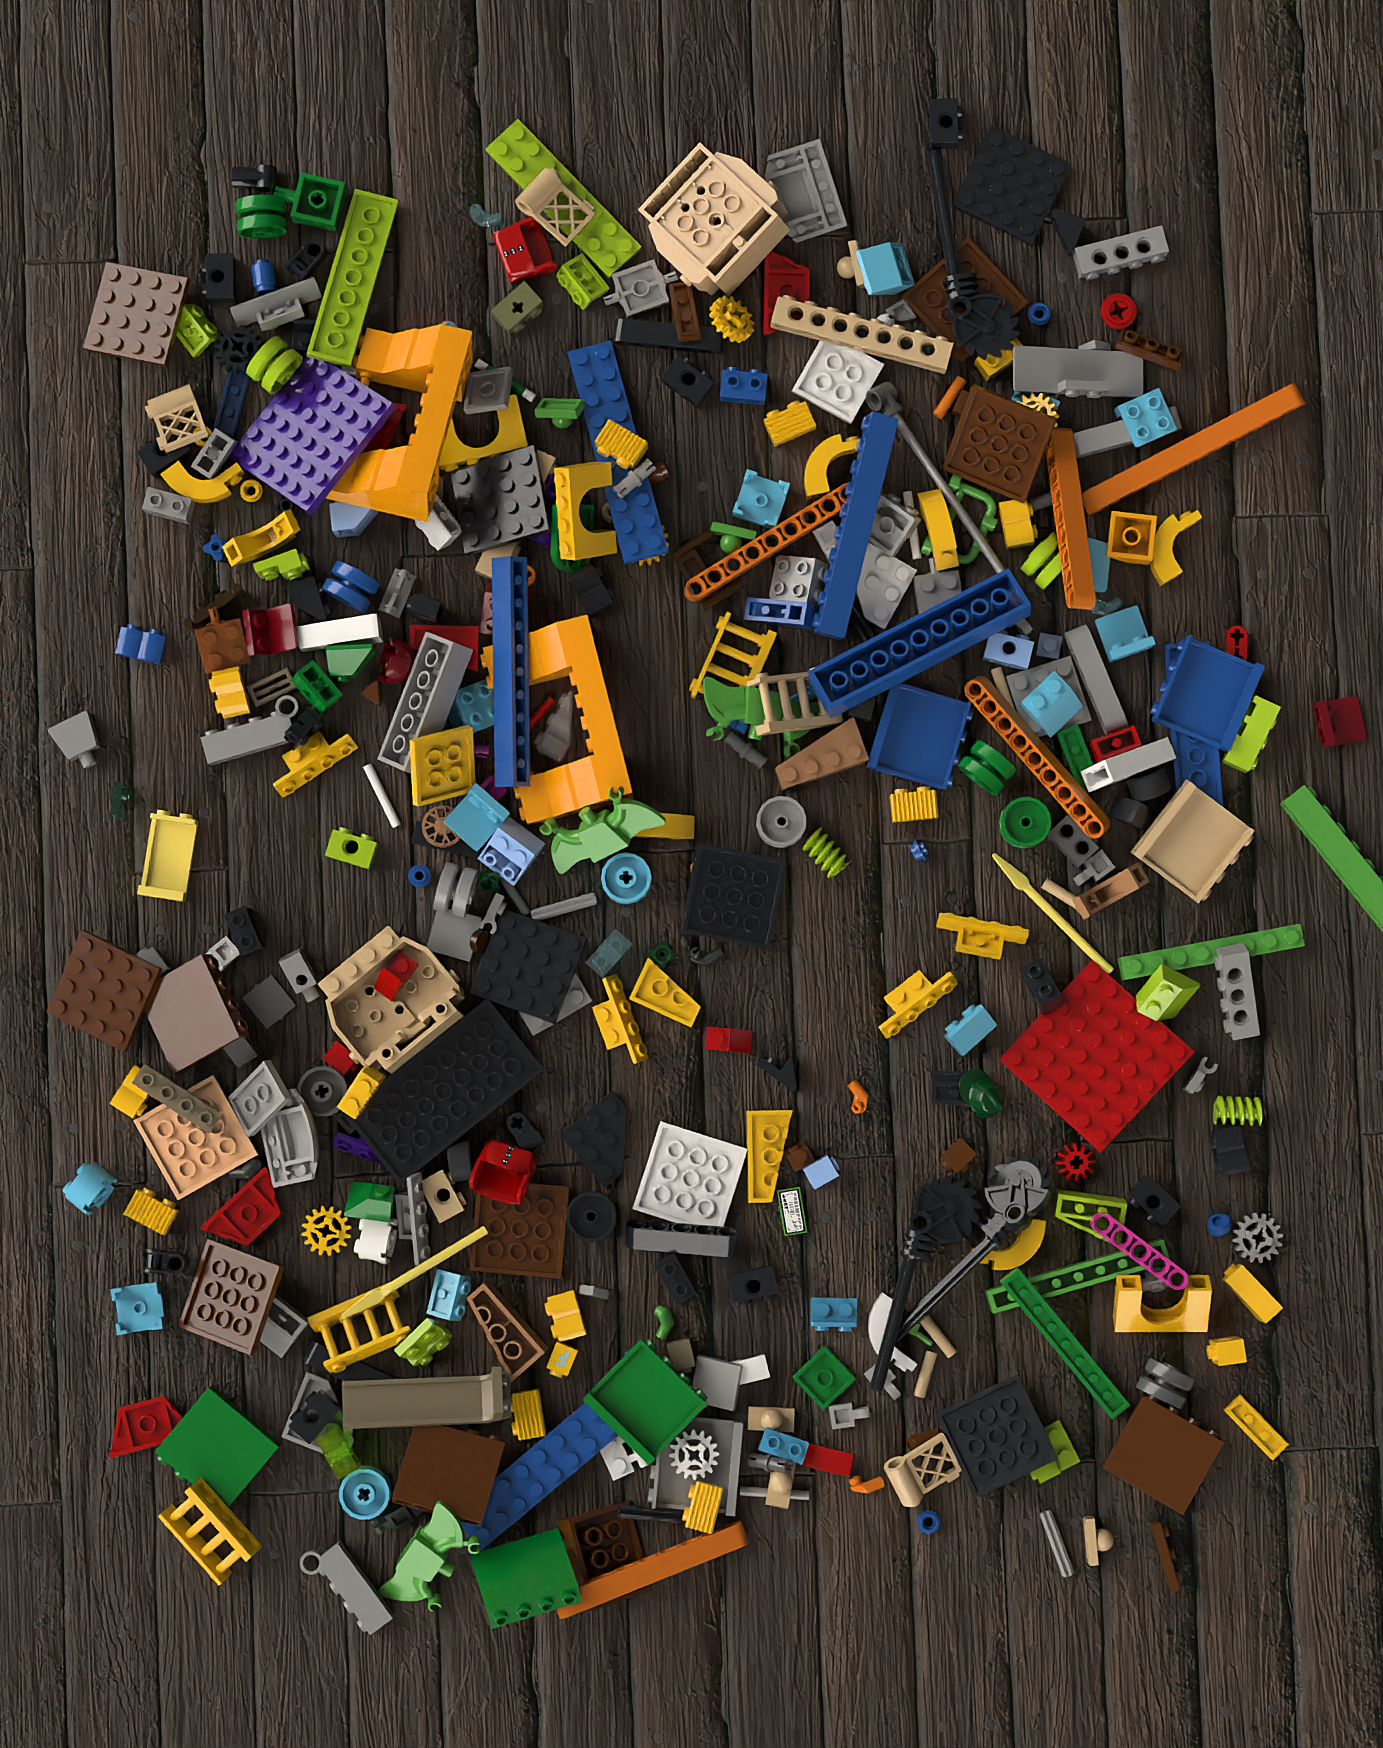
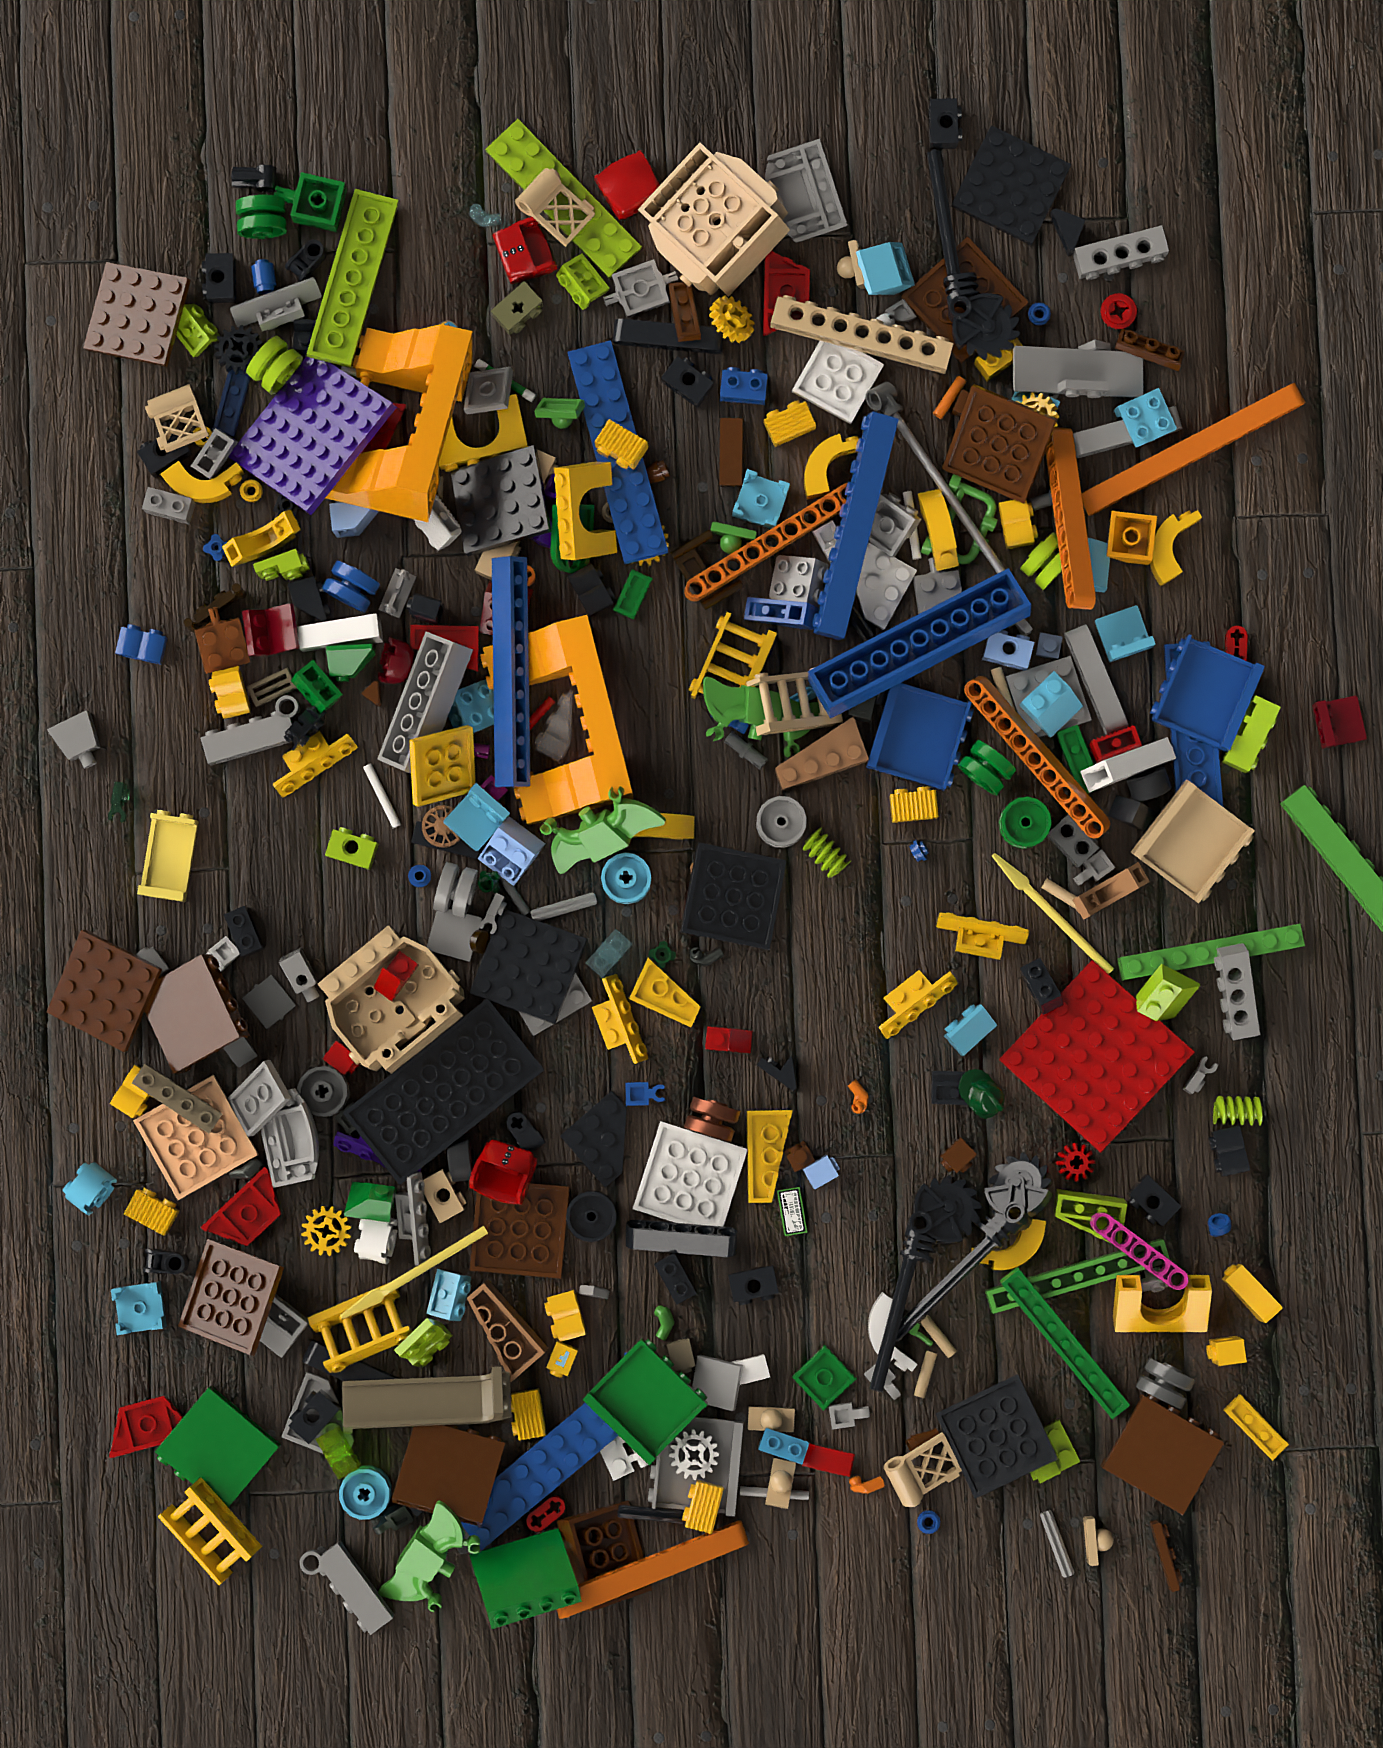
(361, 1091): yellow brick -> none
(549, 1518): none -> red beam
(627, 184): none -> red piece
(633, 594): none -> green plate
(634, 478): light grey pin -> none
(639, 1093): none -> blue plate
(712, 1117): none -> copper wheel
(731, 452): none -> reddish brown tile
(770, 1463): dark grey pin -> none
(833, 1312): dark azure bracket -> none
(1104, 609): clear light blue arm -> none
(1259, 1227): light grey gear -> none

